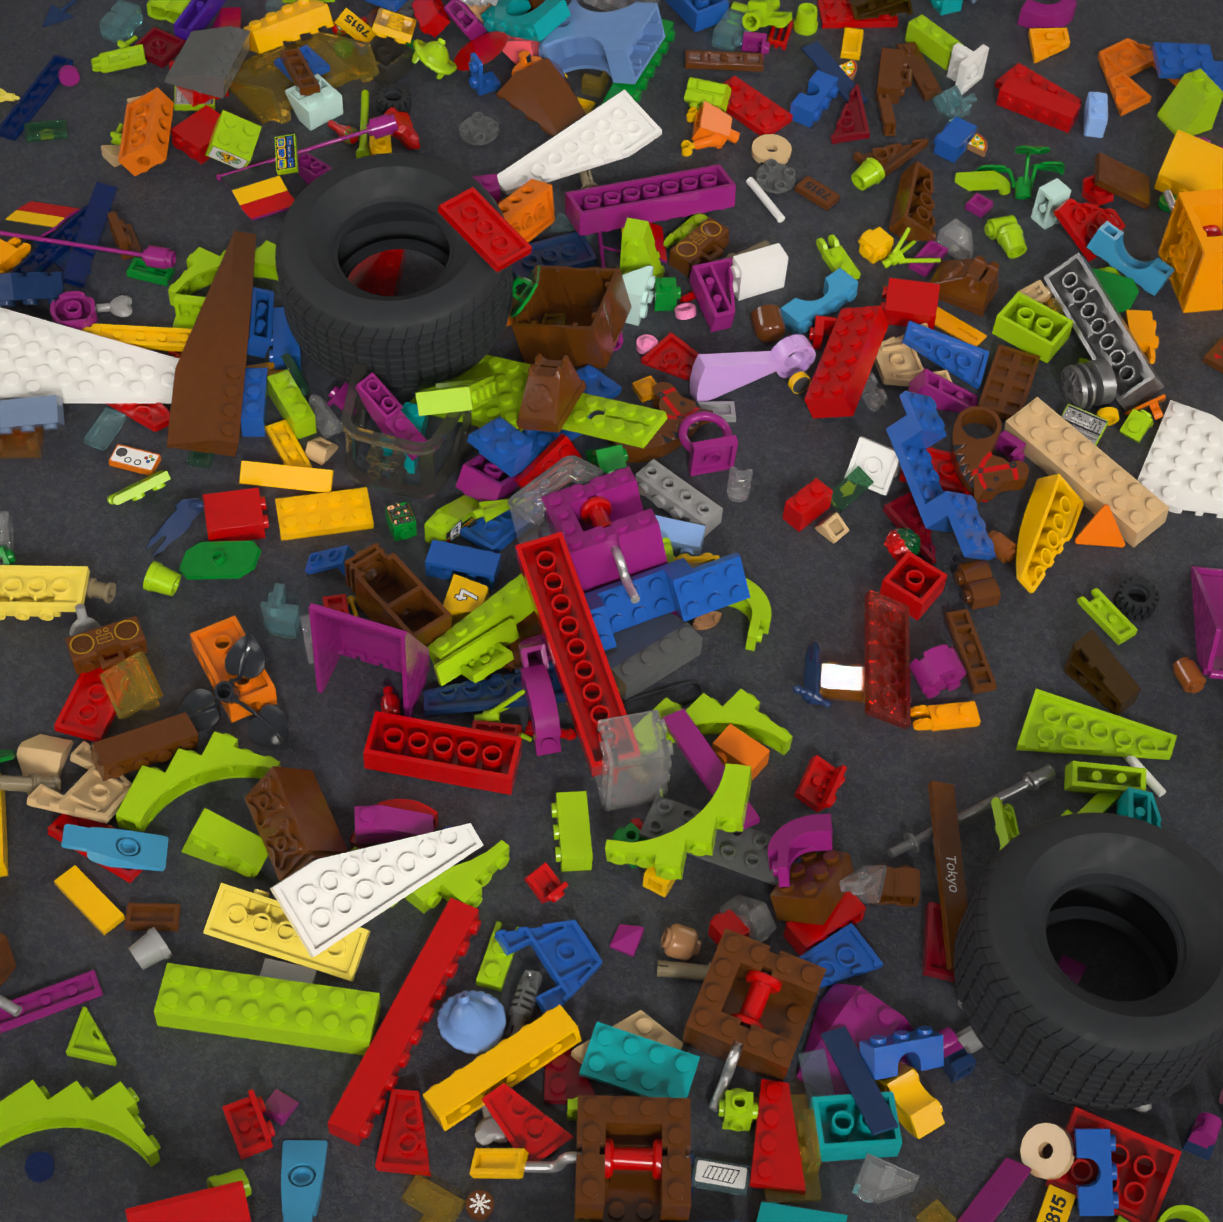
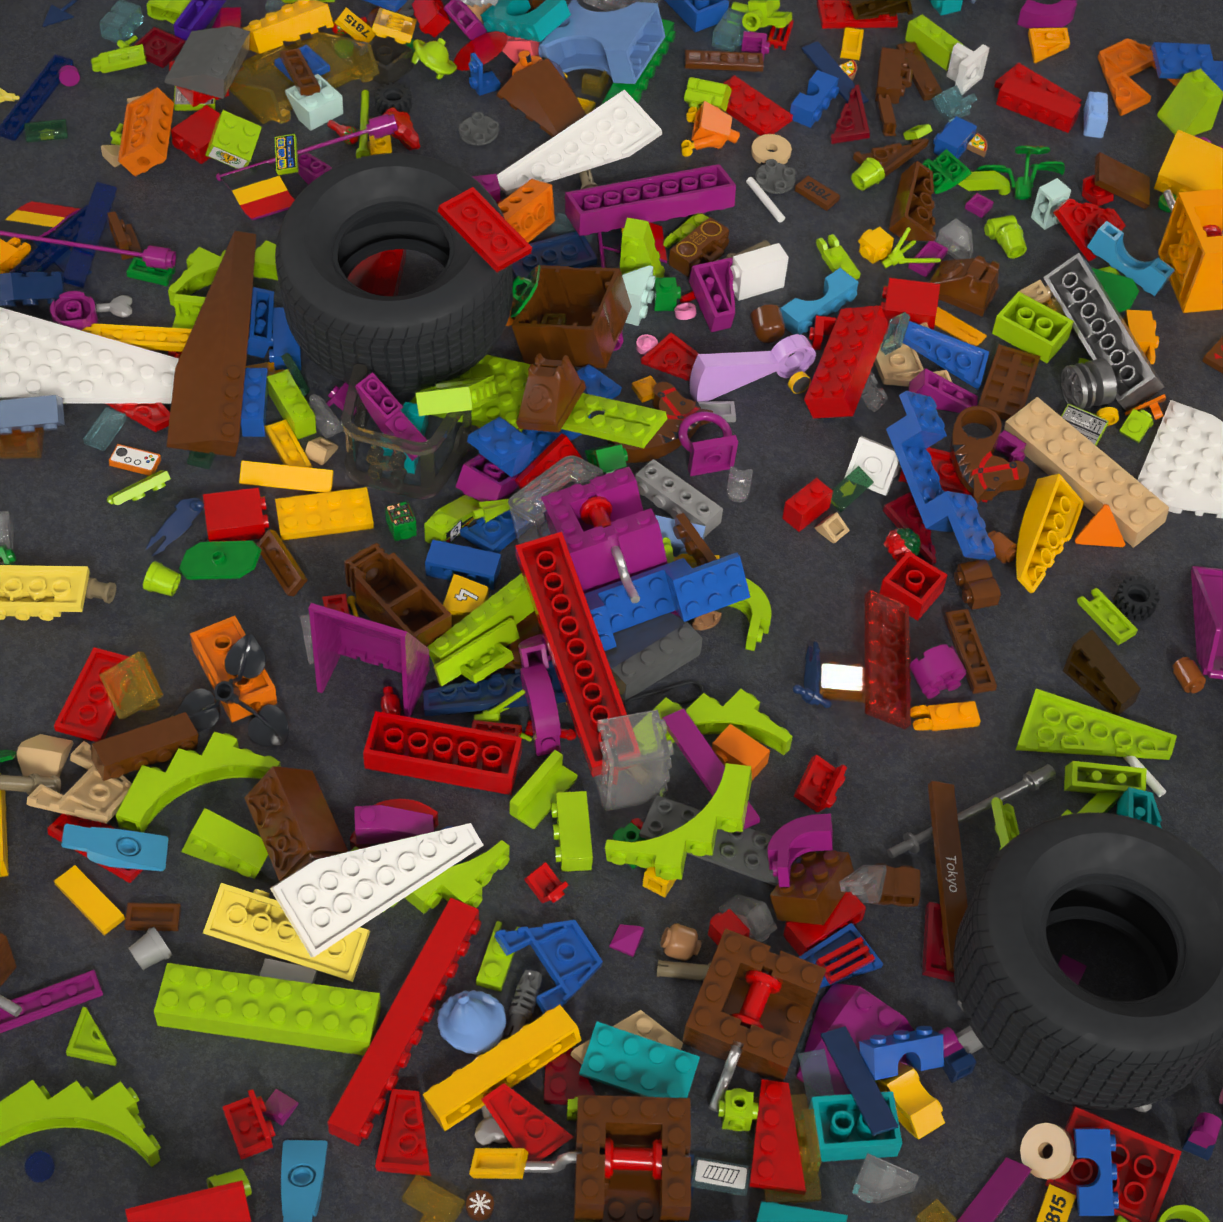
(83, 622): light grey rock -> none
(106, 645): reddish brown piece -> none
(279, 617): clear light blue brick -> none
(281, 563): none -> reddish brown plate
(329, 559): blue bracket -> none
(537, 794): none -> lime panel
(692, 540): none -> reddish brown plate
(806, 19): lime piece -> none
(863, 950): none -> red tile
(895, 333): none -> clear light blue tile
(917, 132): none -> lime tile
(947, 171): none -> green slope

